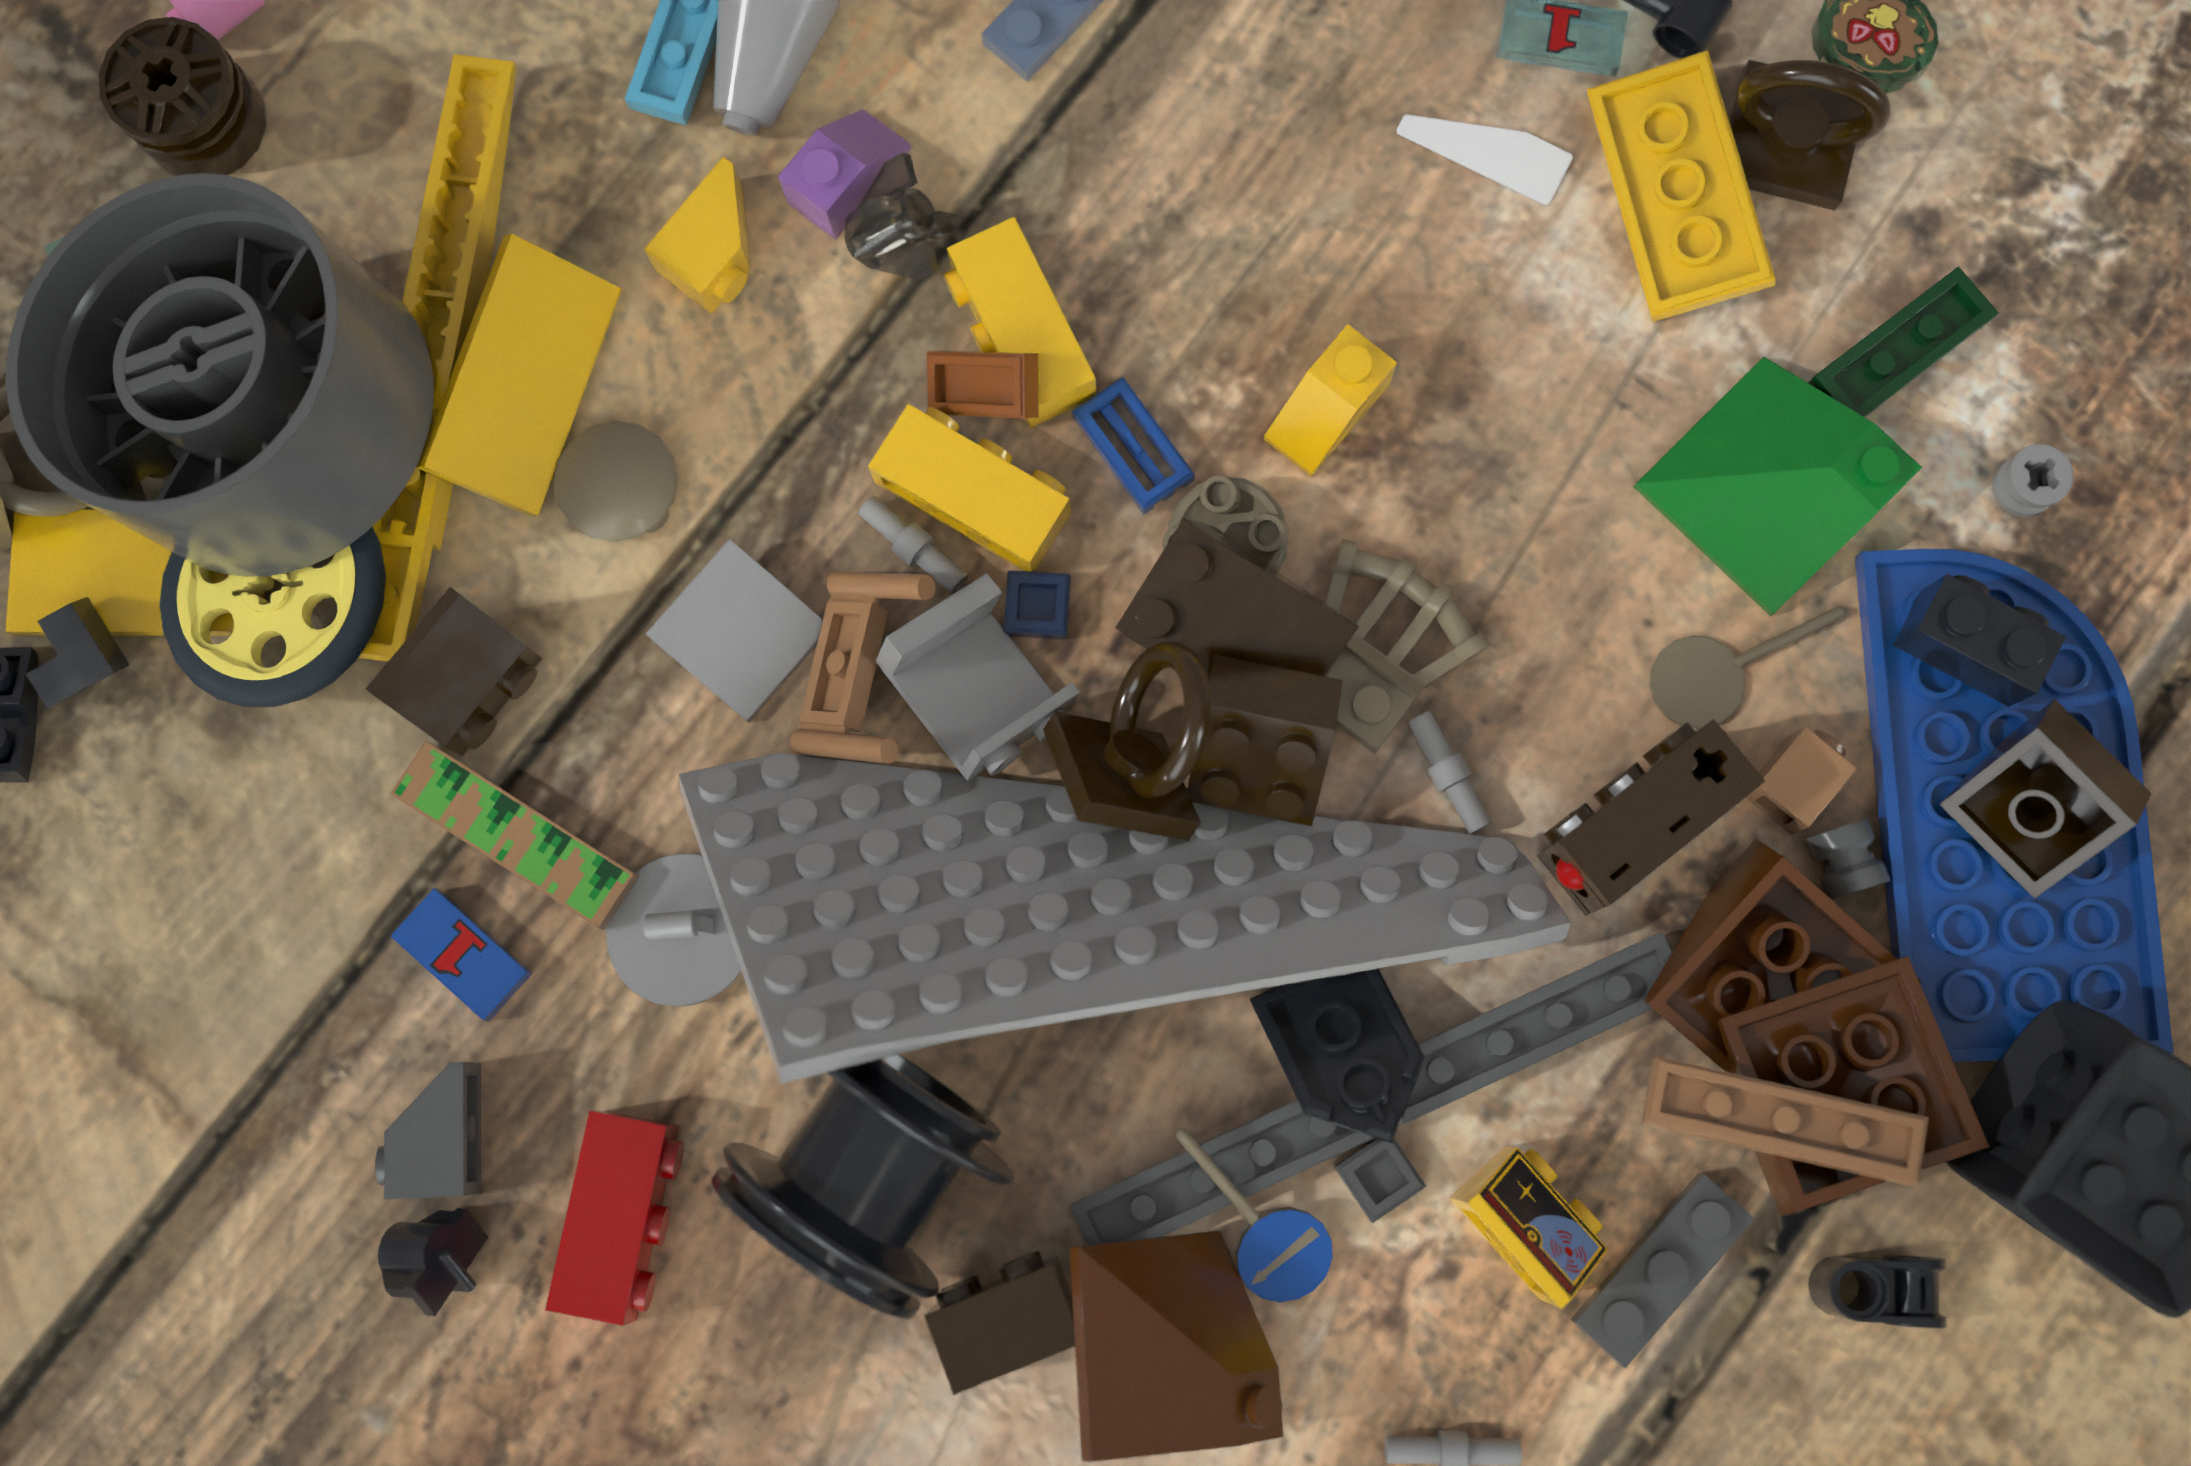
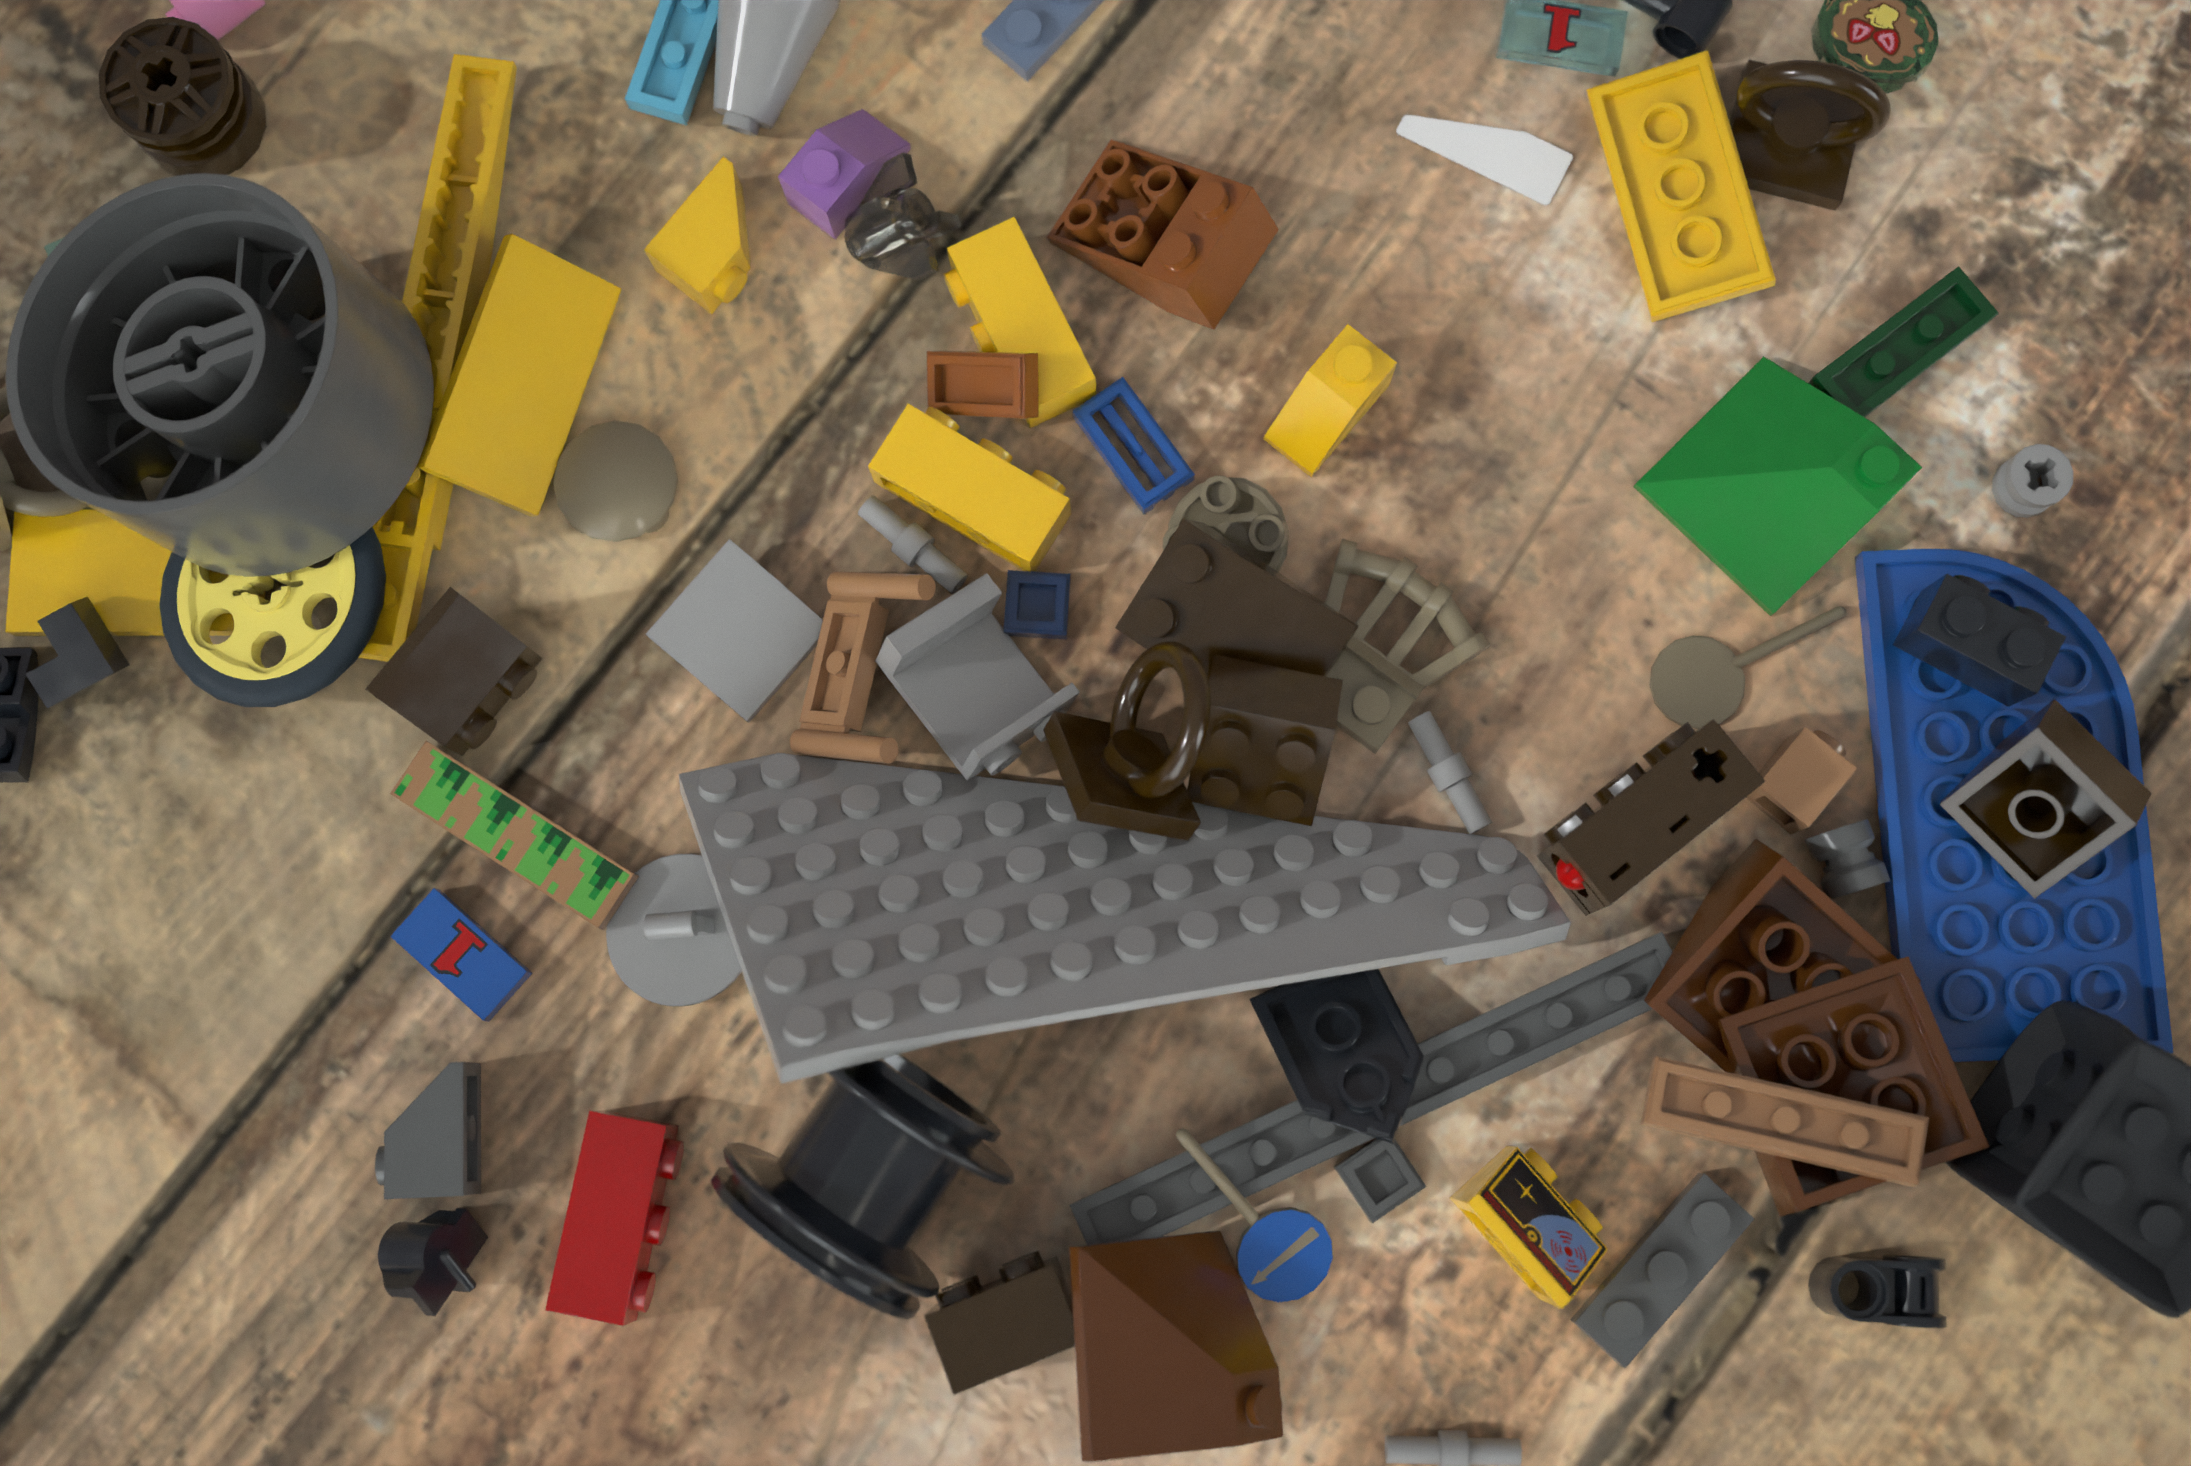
(1166, 231): none -> dark orange slope

